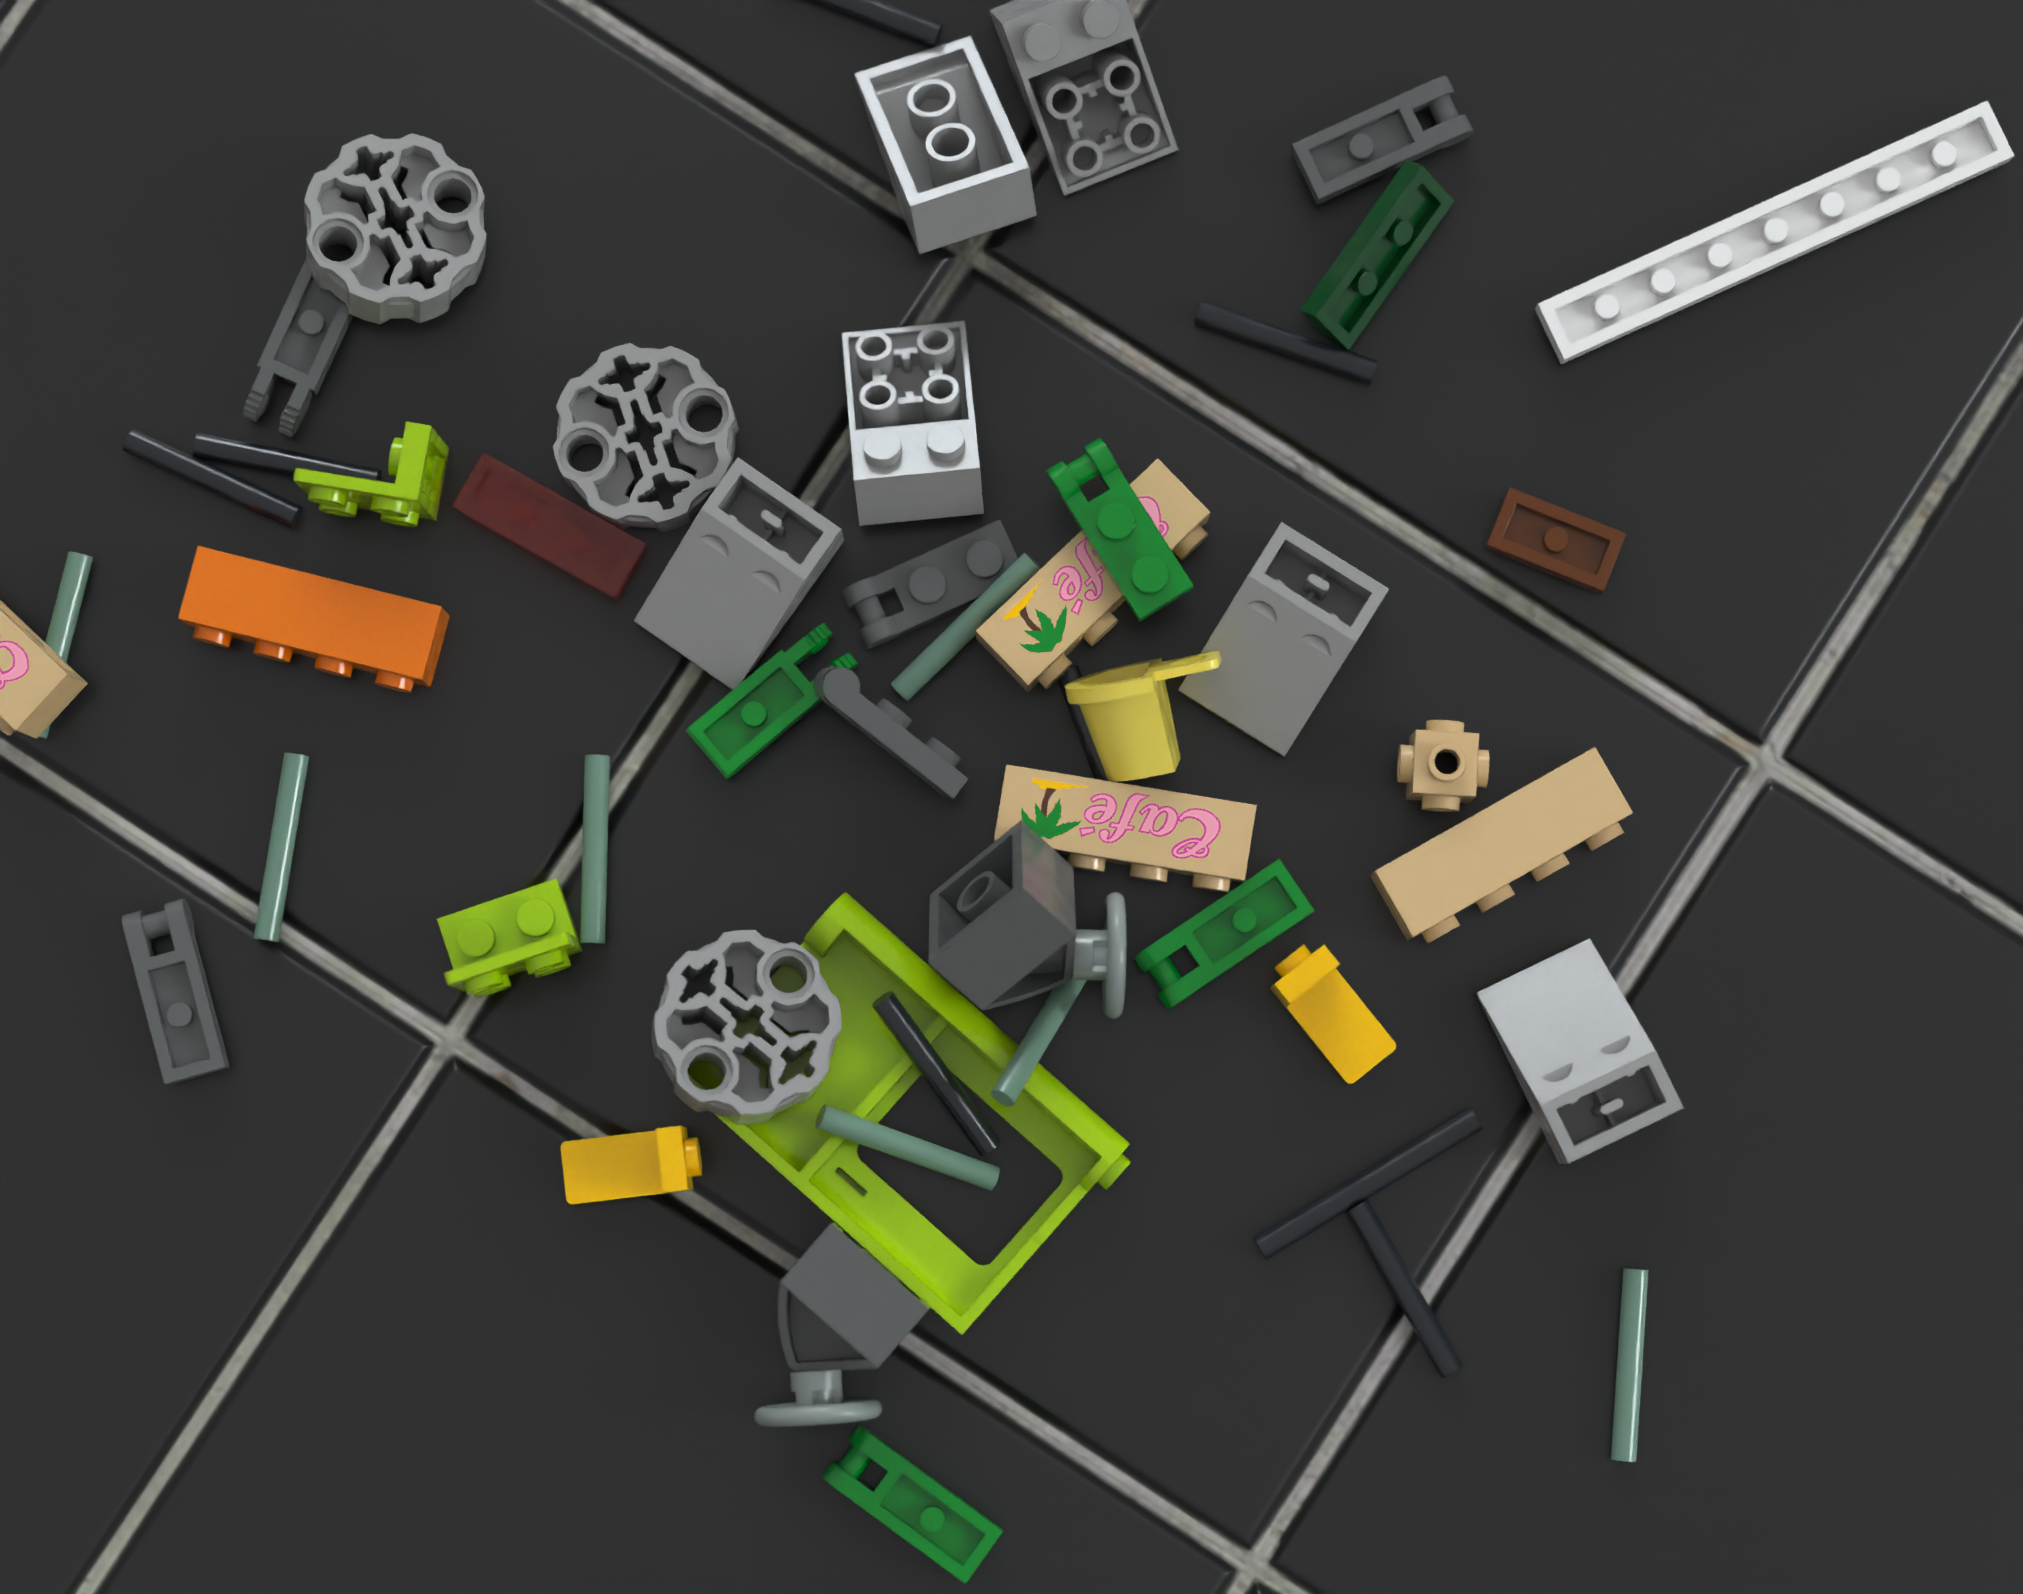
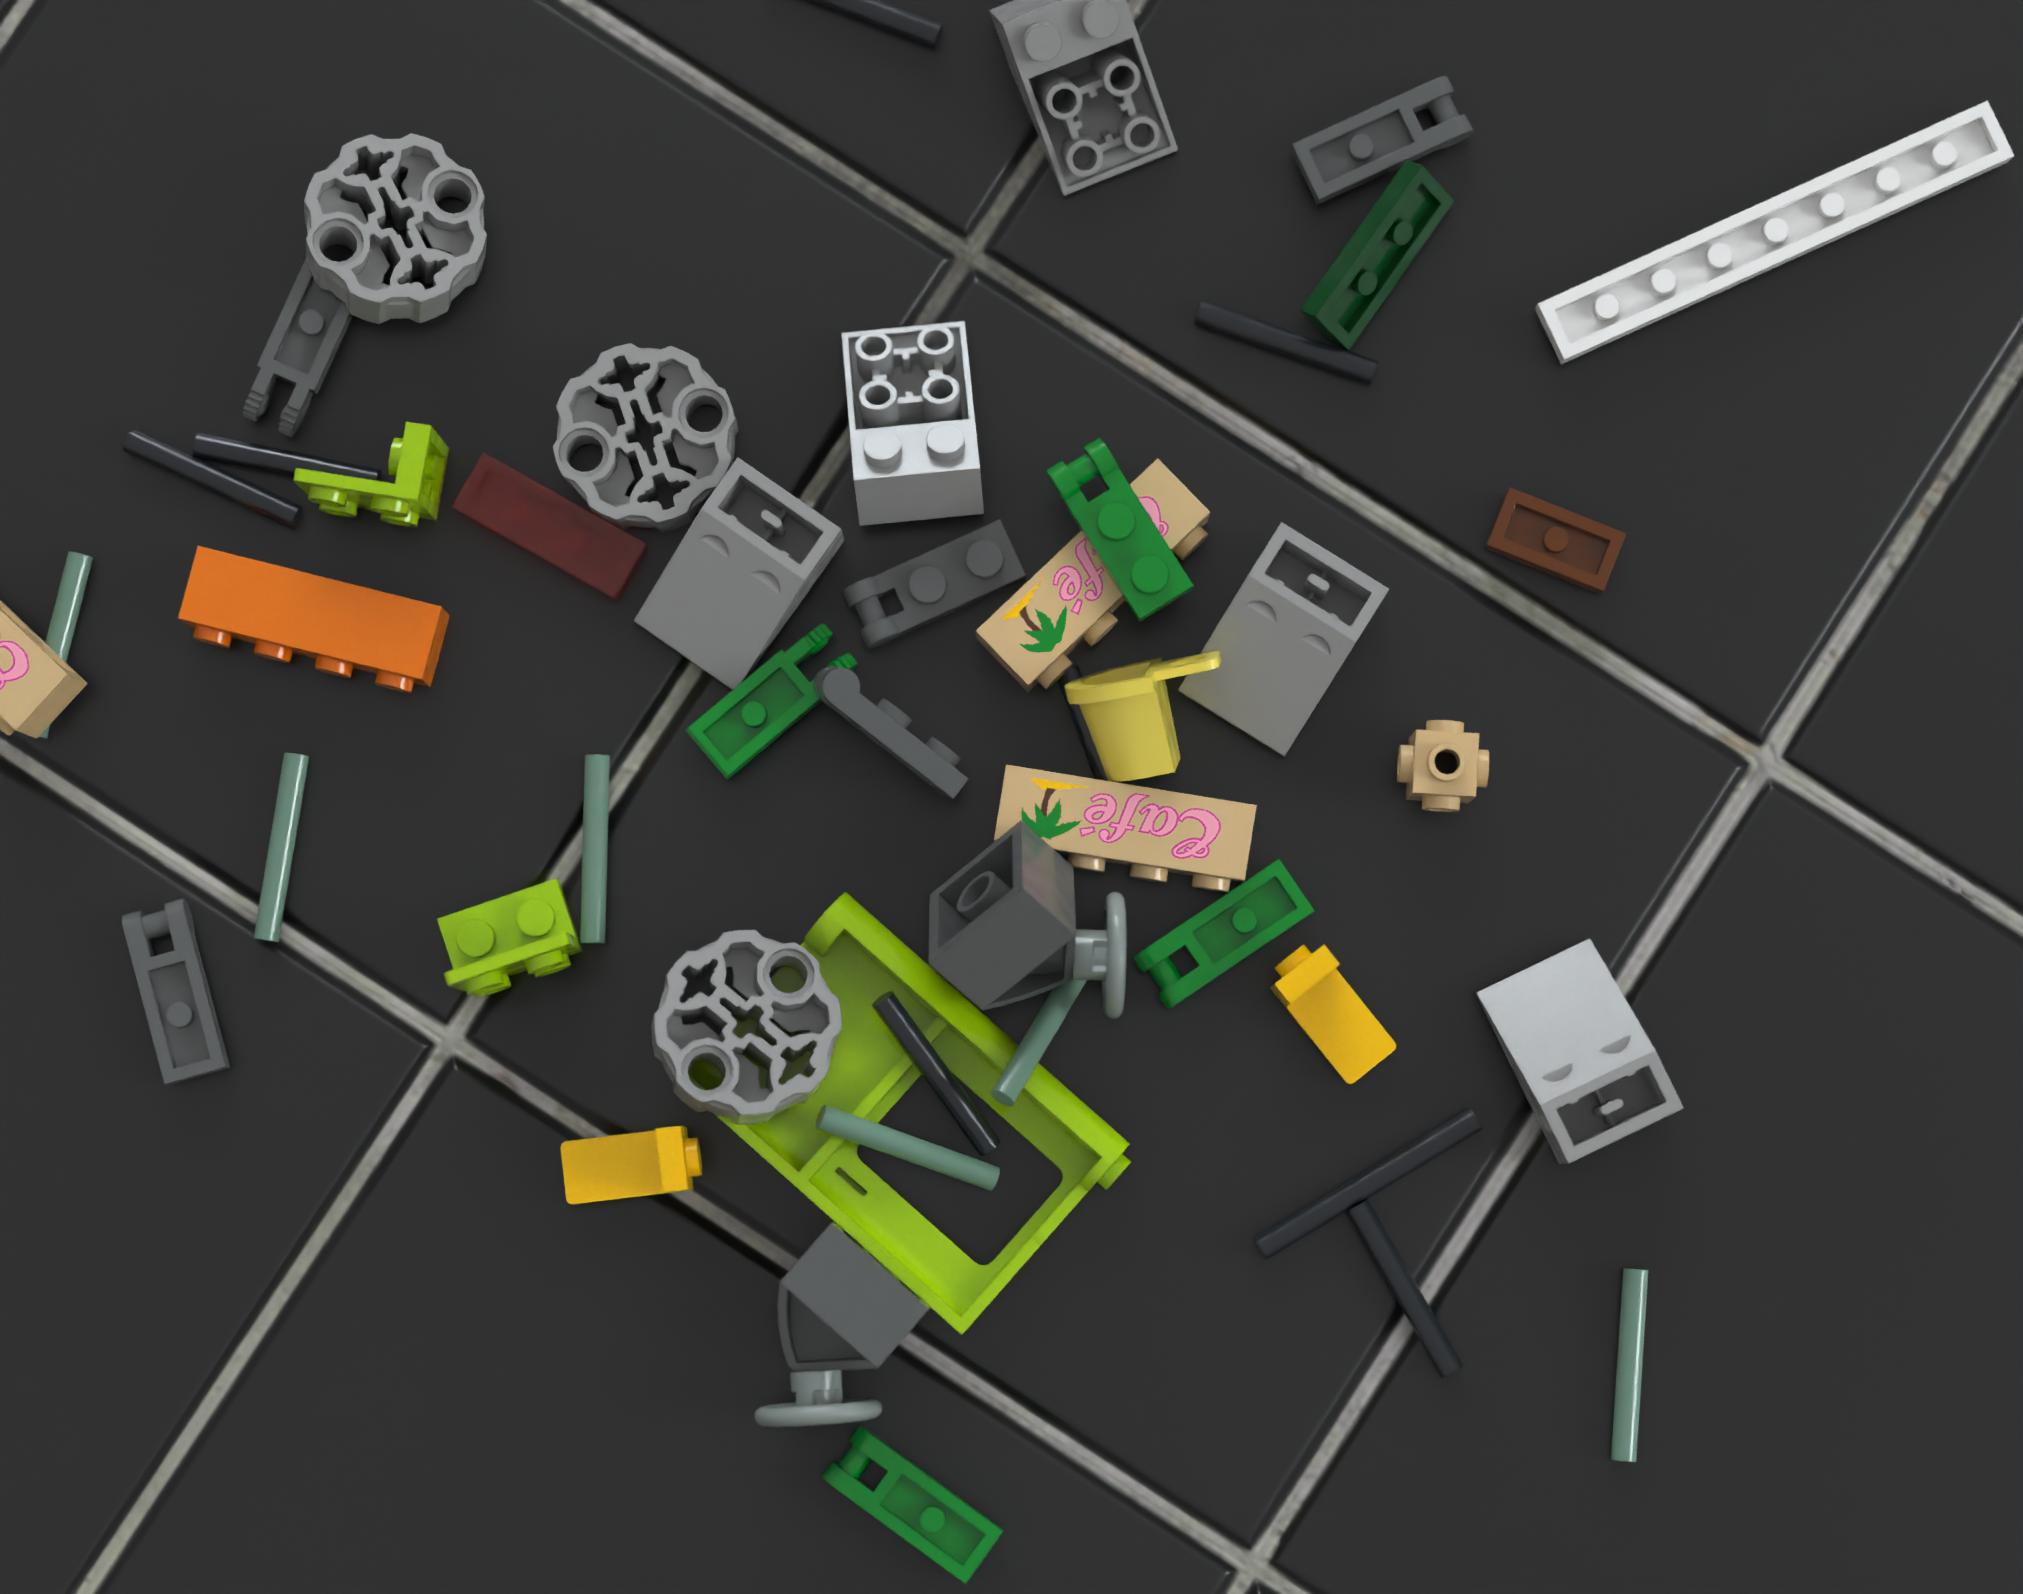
(947, 144): light grey slope -> none
(964, 627): sand green bar -> none
(1501, 845): tan brick -> none

